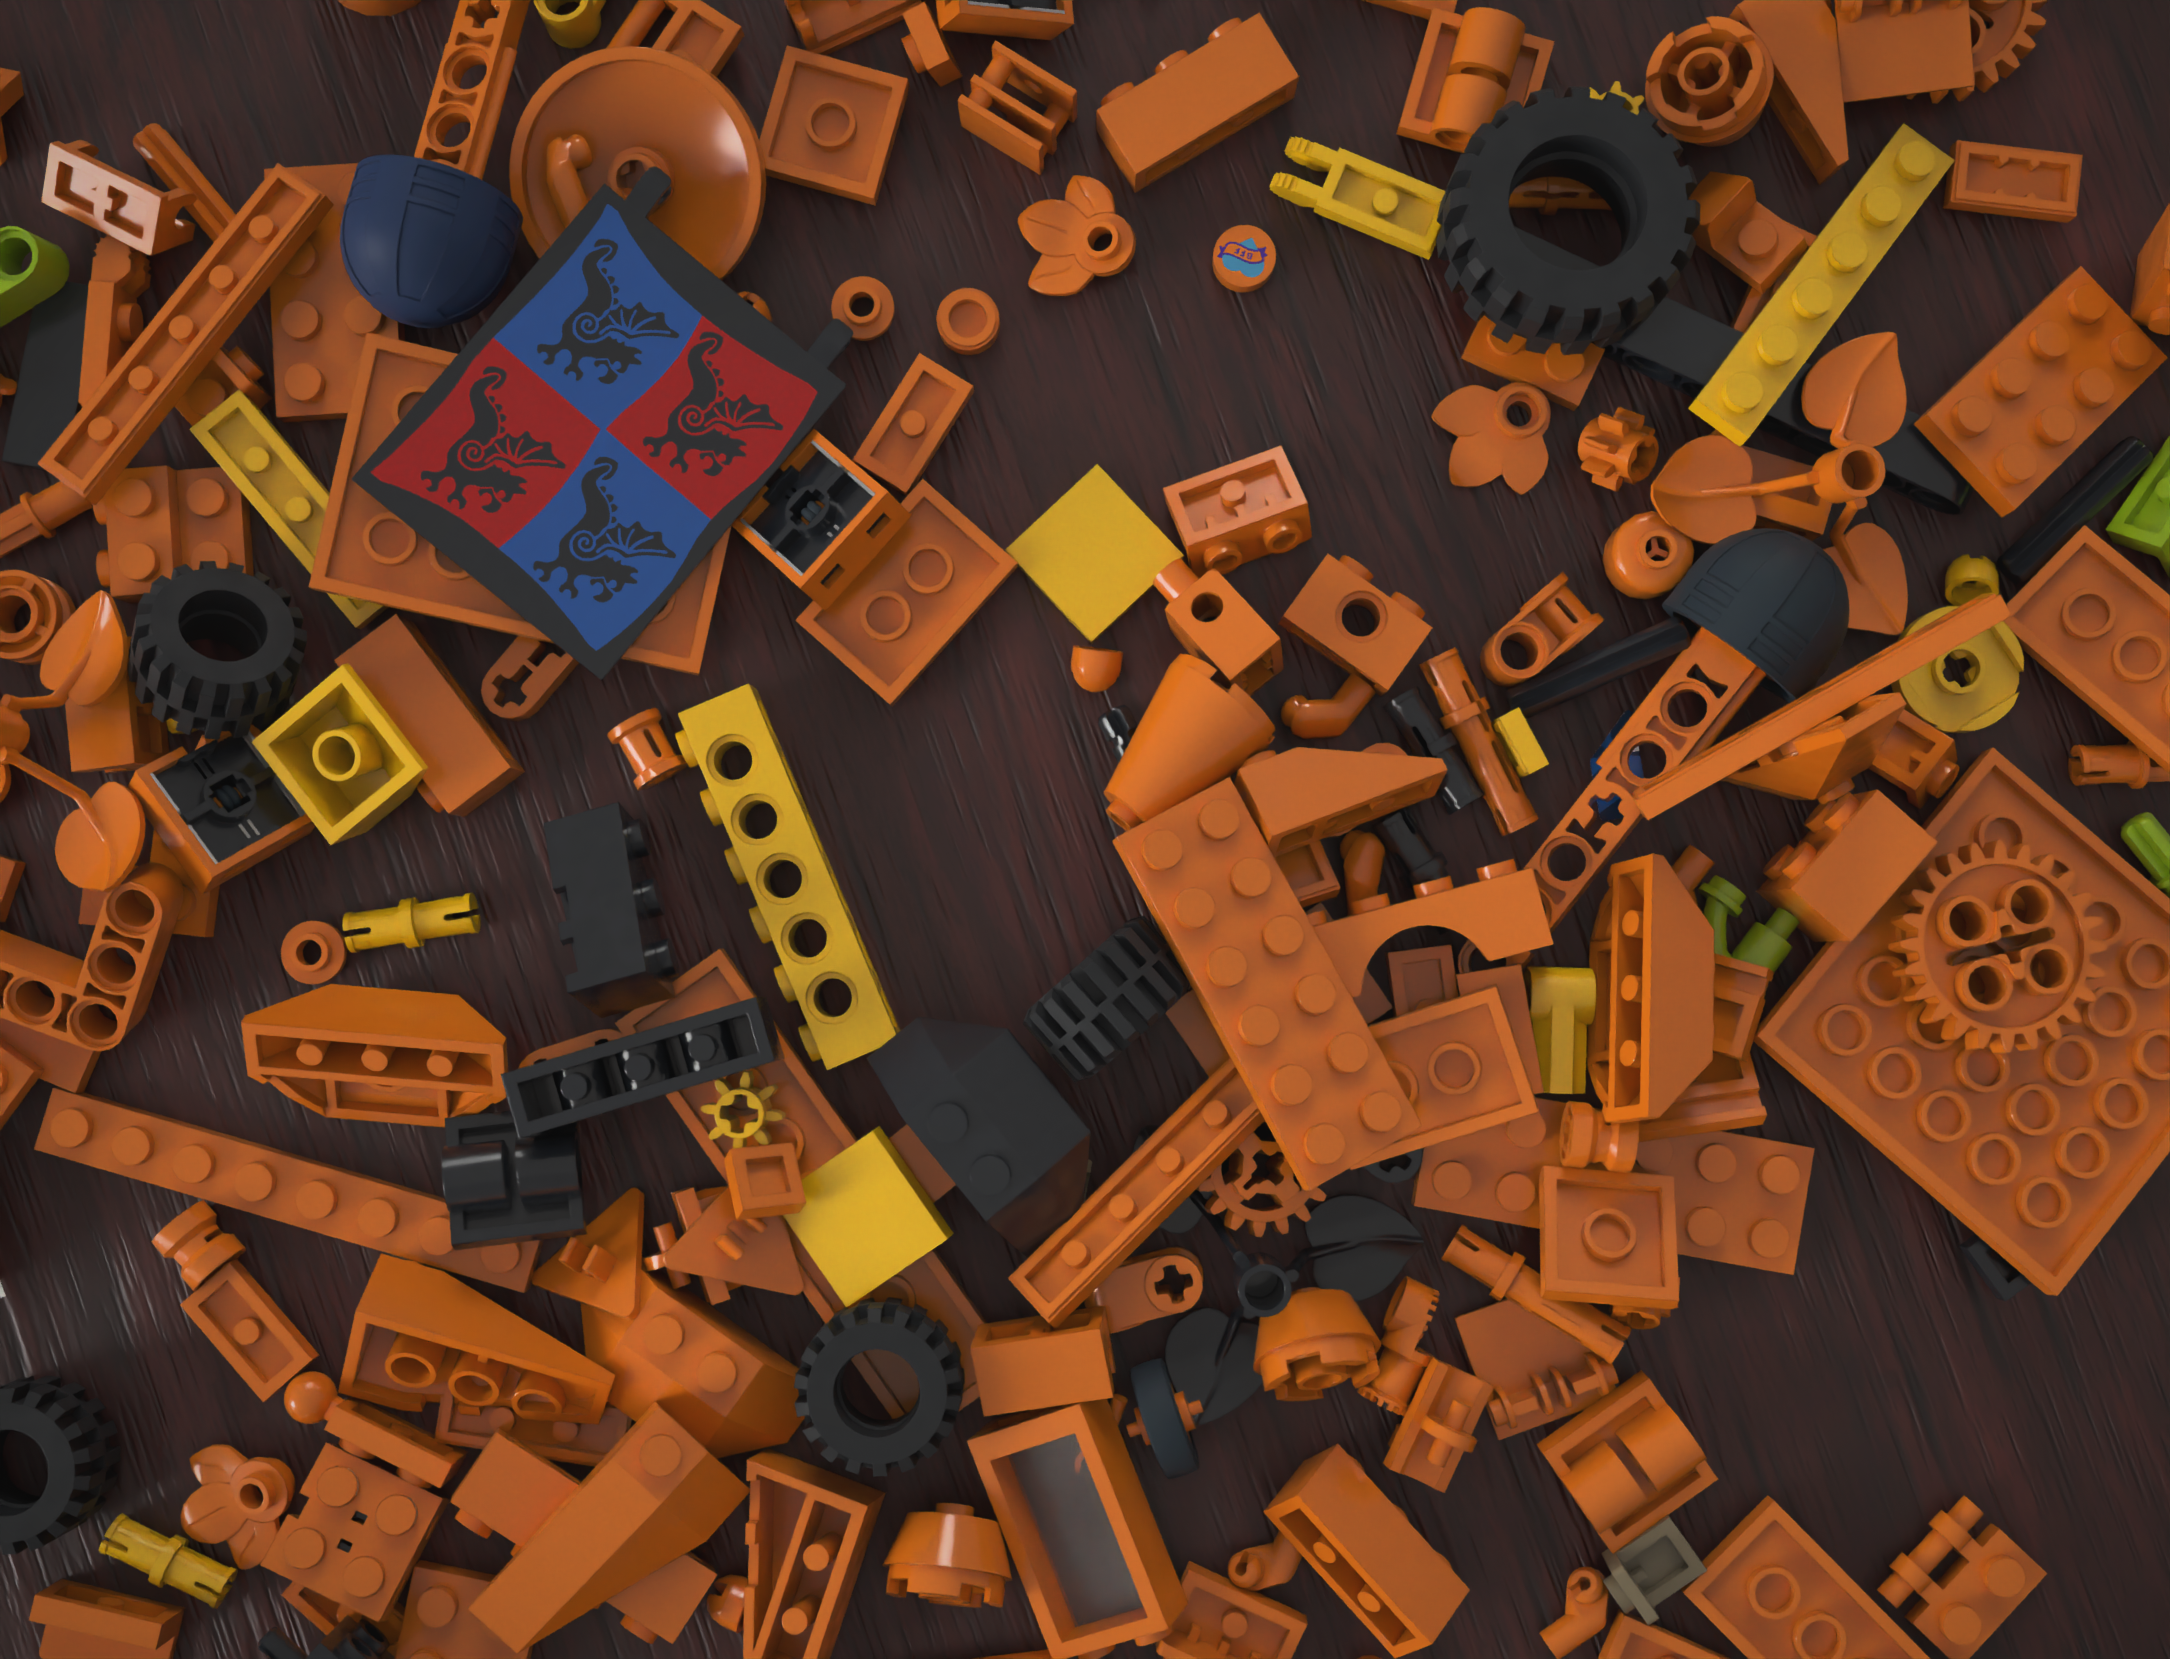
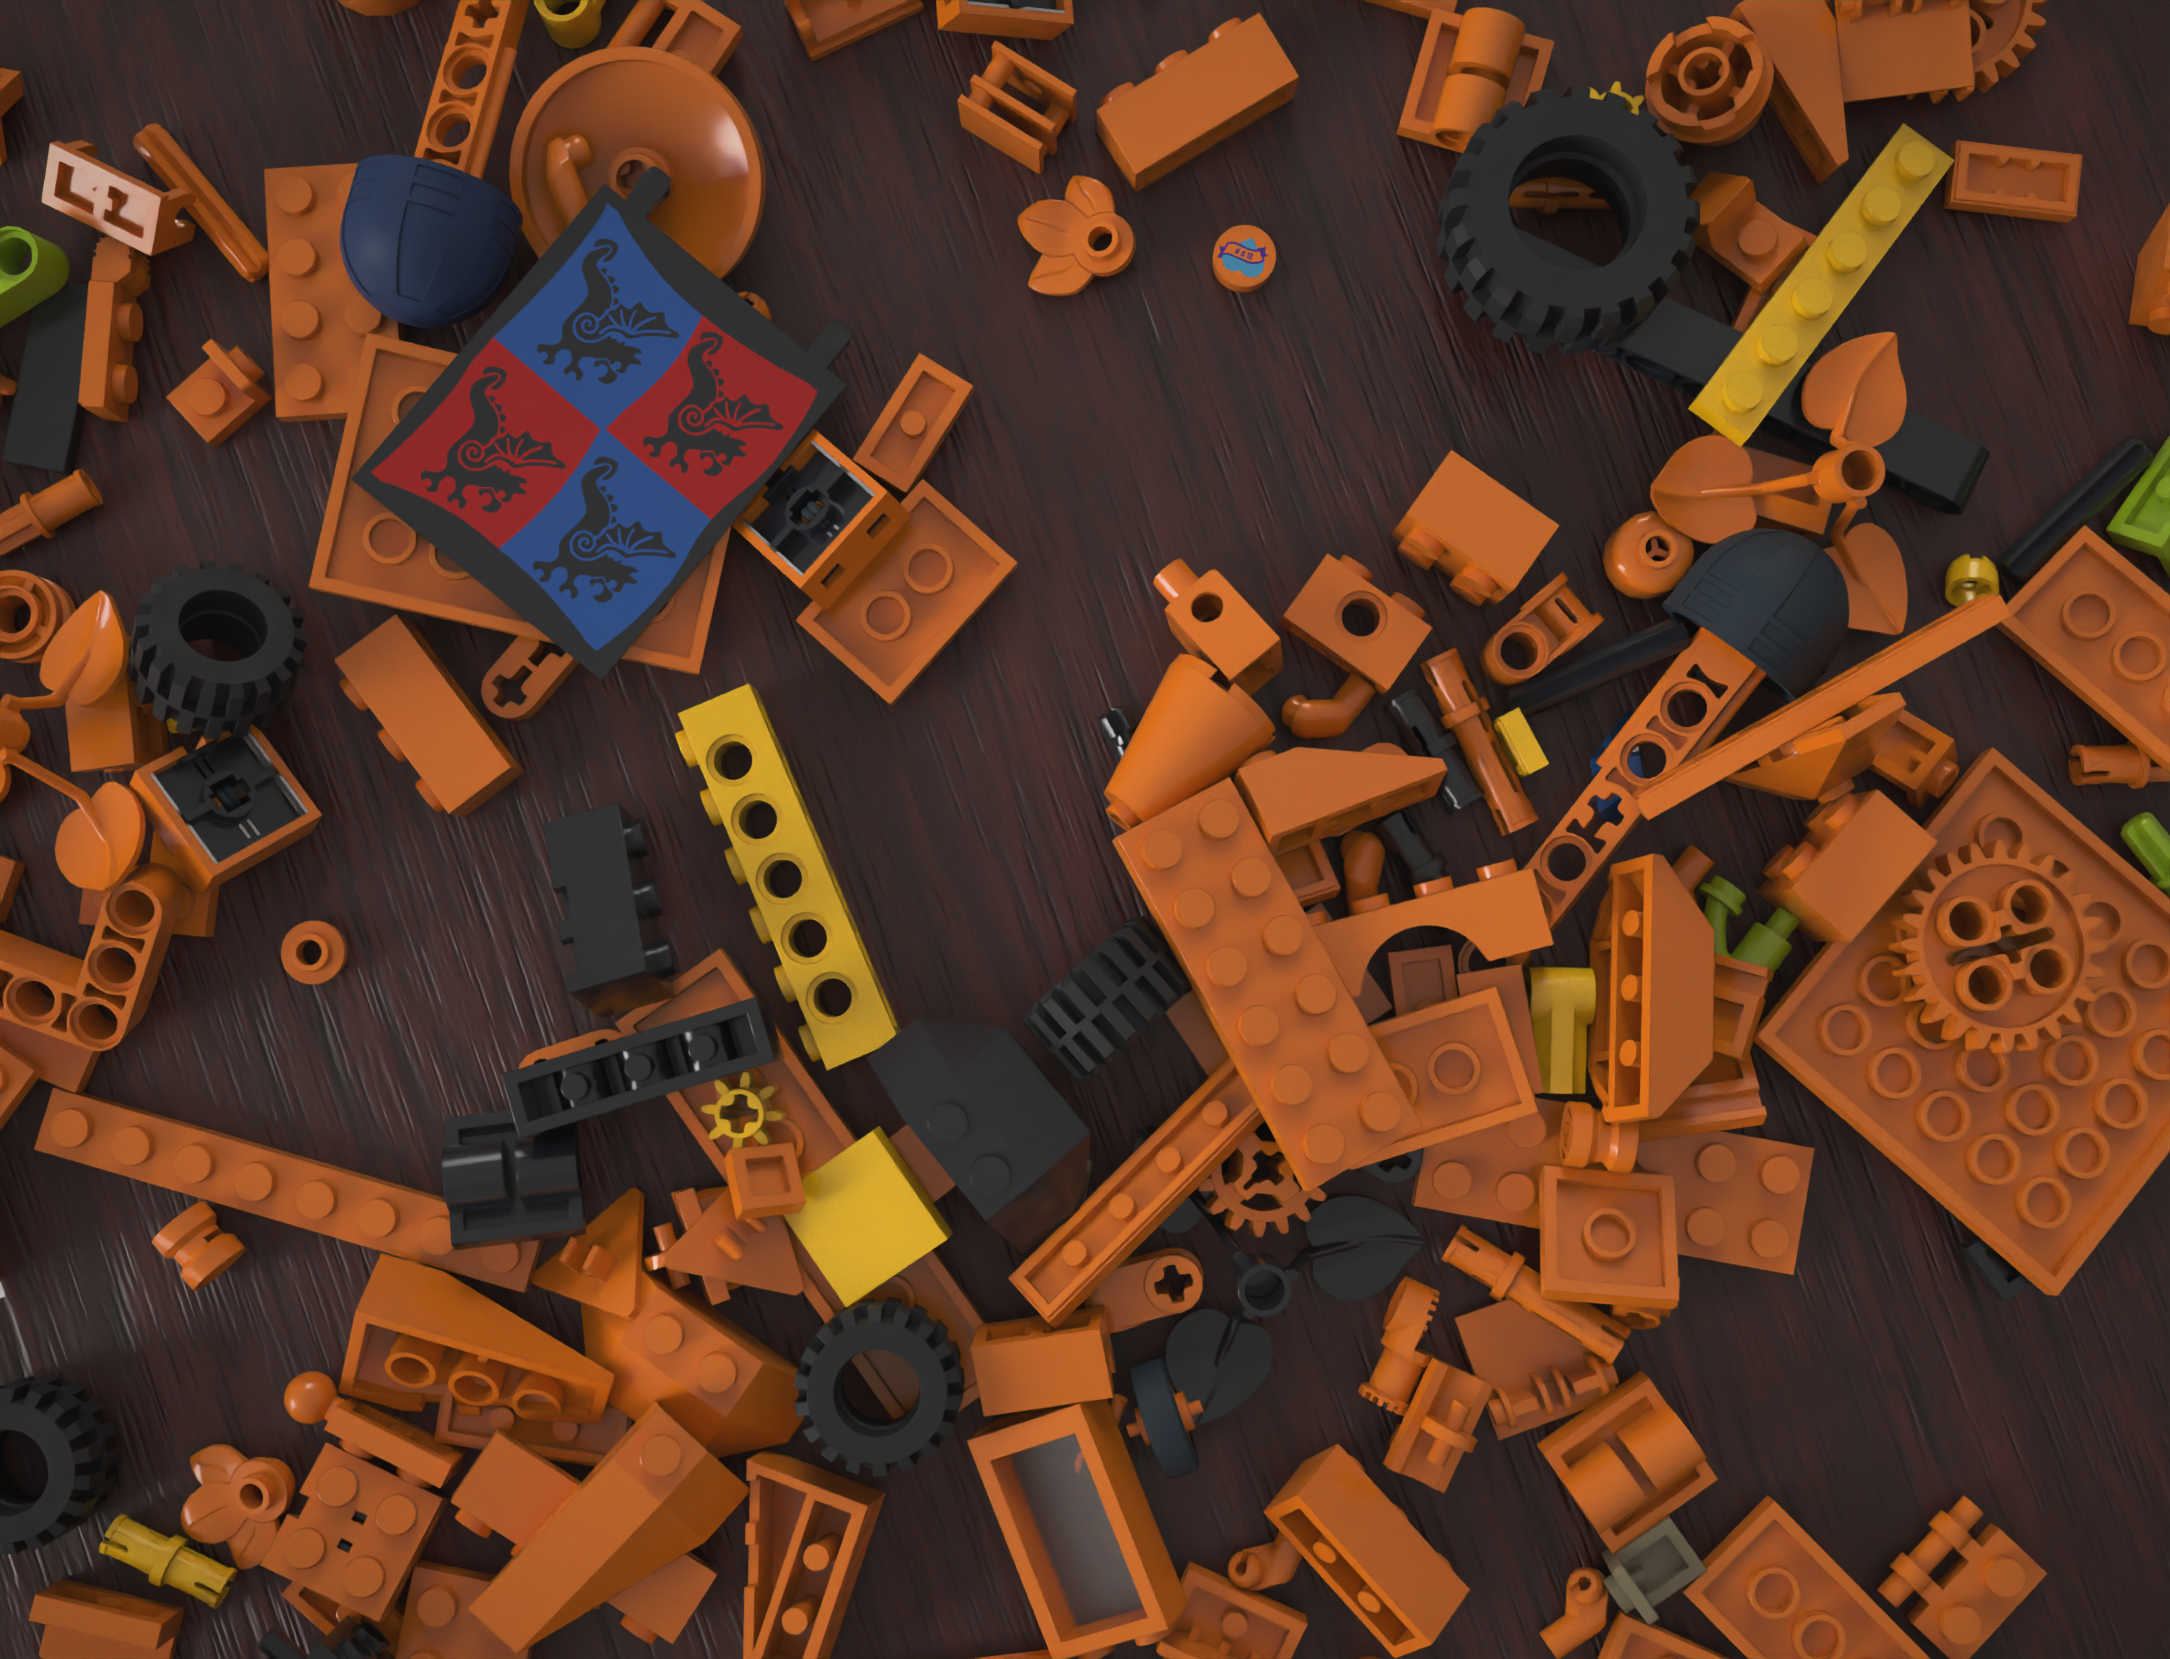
(169, 520): orange plate -> none
(186, 334): orange tile -> none
(249, 1330): orange plate -> none
(274, 483): yellow plate -> none
(342, 757): yellow slope -> none
(378, 1054): orange wedge -> none
(411, 922): yellow pin -> none
(647, 748): orange bush -> none
(728, 1608): orange hinge -> none
(832, 124): orange plate -> none
(878, 320): orange plate -> none
(928, 45): orange plate -> none
(949, 1558): orange cone -> none
(968, 321): orange tile -> none
(1093, 553): yellow tile -> none
(1096, 667): orange hinge -> none
(1239, 512): orange bracket -> none
(1315, 1345): orange cone -> none
(1364, 196): yellow hinge -> none
(1473, 532): none -> orange brick
(1487, 439): orange plate -> none
(1556, 375): orange plate -> none
(1618, 449): orange gear -> none
(1991, 680): yellow plate -> none
(2040, 392): orange plate -> none

